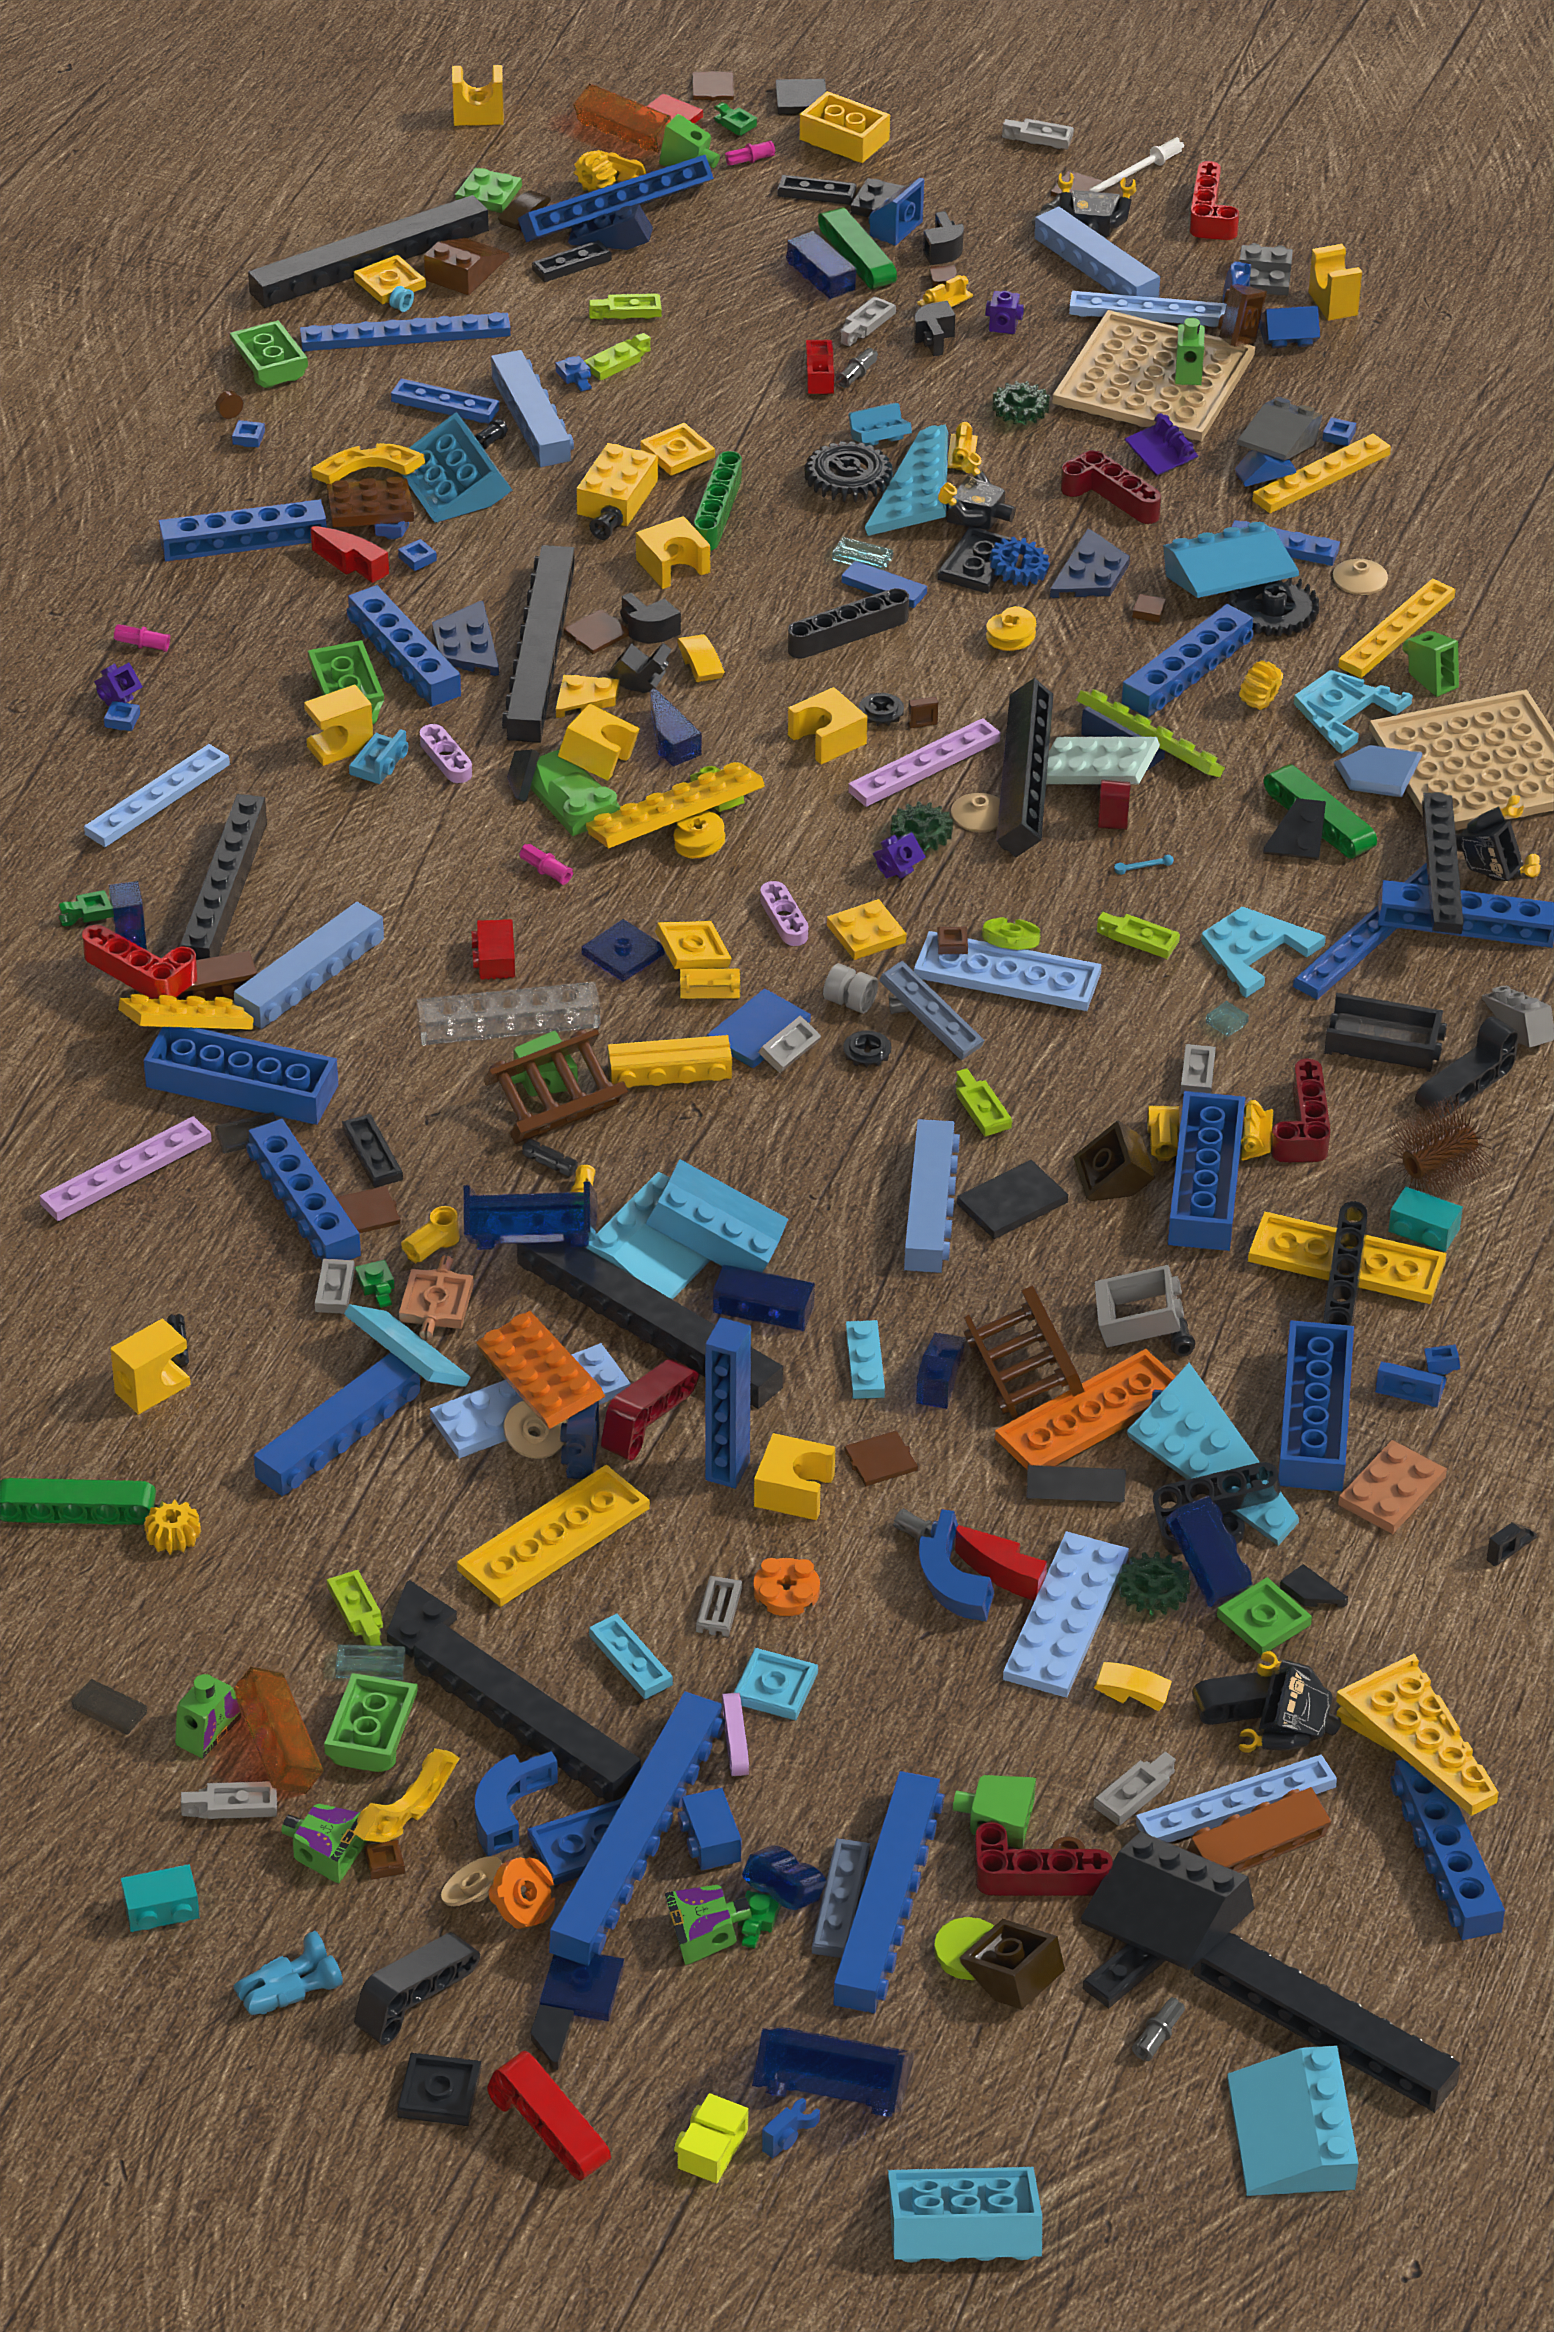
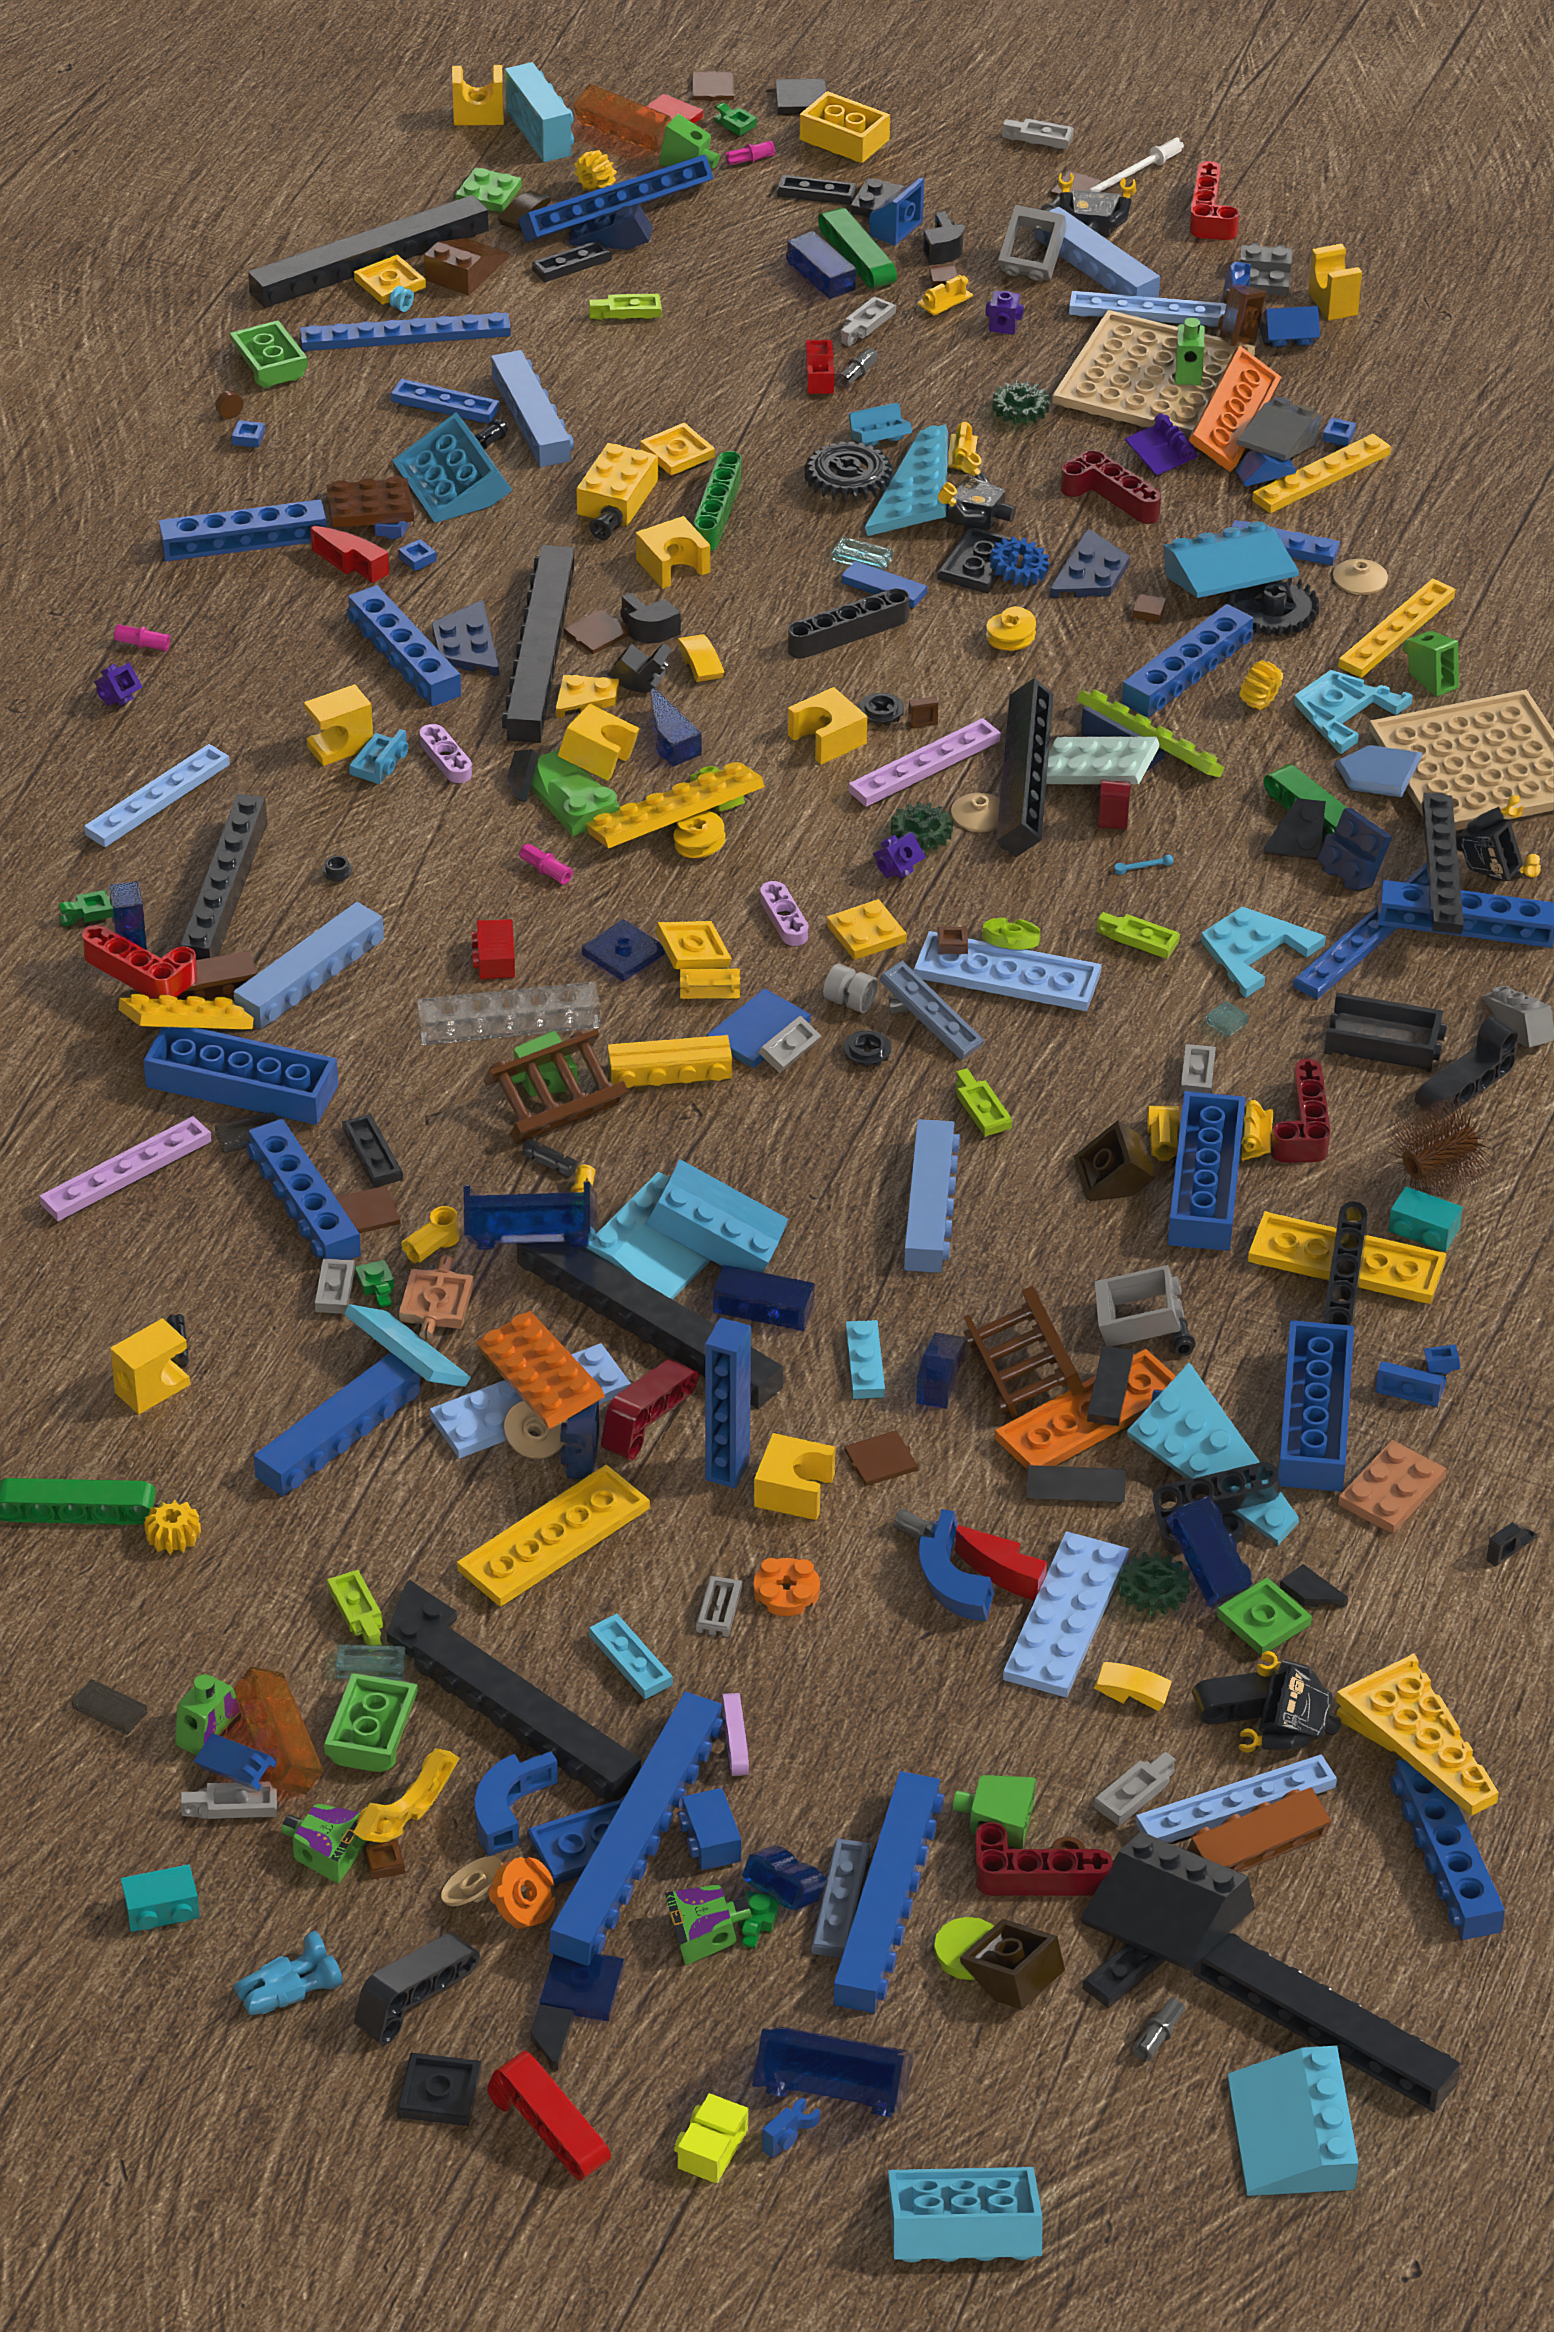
(122, 716): blue plate -> none
(233, 1761): none -> blue hinge
(337, 868): none -> black plate
(344, 666): bright green slope -> none
(350, 460): yellow plate -> none
(538, 112): none -> medium azure brick
(574, 370): blue plate -> none
(619, 356): lime hinge -> none
(626, 168): yellow hinge -> none
(776, 1683): medium azure tile -> none
(933, 324): black brick -> none
(1012, 1199): black tile -> none
(1038, 220): none -> light grey window
(1110, 1386): none -> black tile
(1232, 406): none -> orange plate
(1354, 850): none -> dark blue plate

